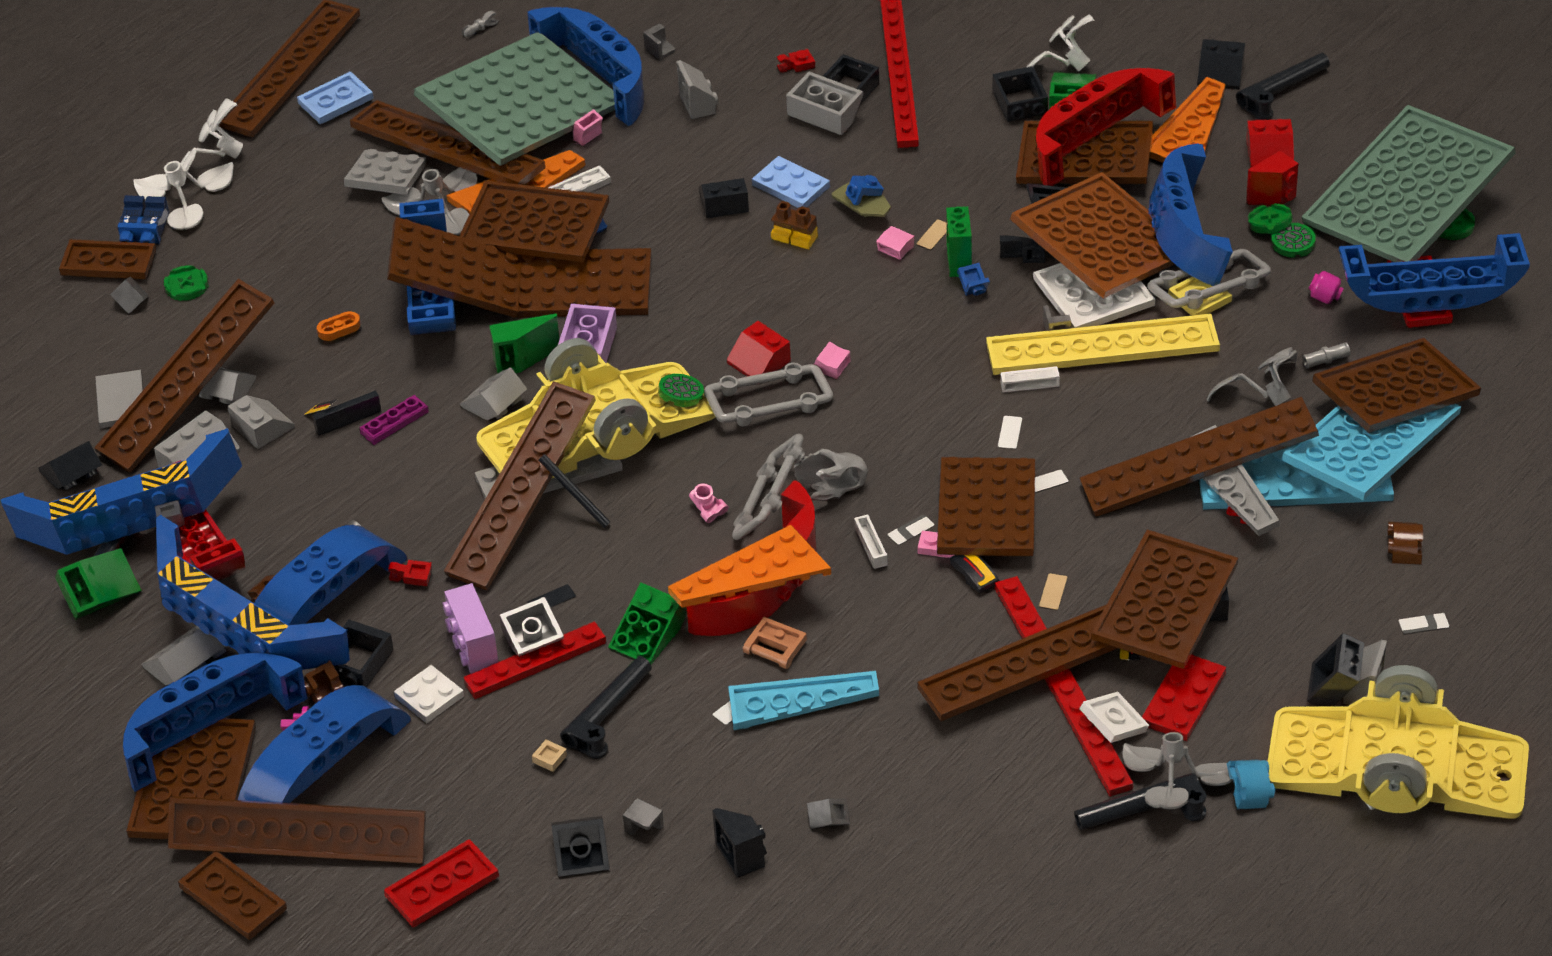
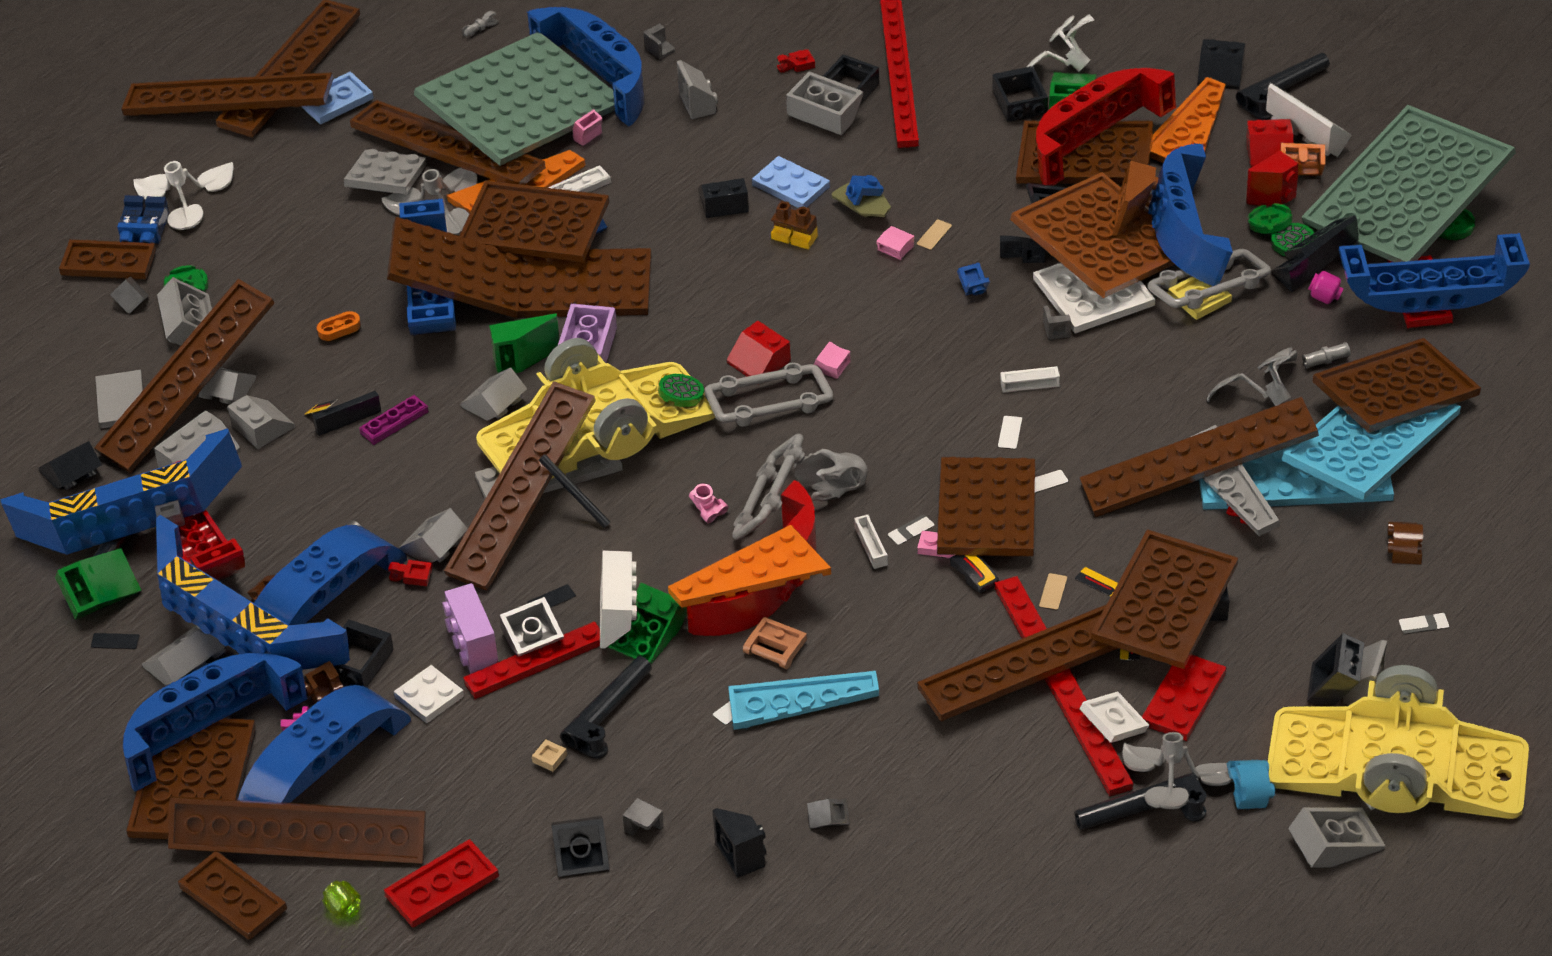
(112, 640): none -> black sticker
(182, 309): none -> light grey slope
(227, 94): none -> reddish brown plate
(227, 144): white plant -> none
(341, 899): none -> clear neon green head
(435, 537): none -> light grey slope
(617, 595): none -> white slope
(958, 239): green window -> none
(1096, 581): none -> sticker
(1103, 344): light yellow plate -> none
(1134, 194): none -> dark orange slope
(1306, 121): none -> white slope
(1309, 156): none -> orange window
(1316, 252): none -> black slope
(1334, 835): none -> light grey slope

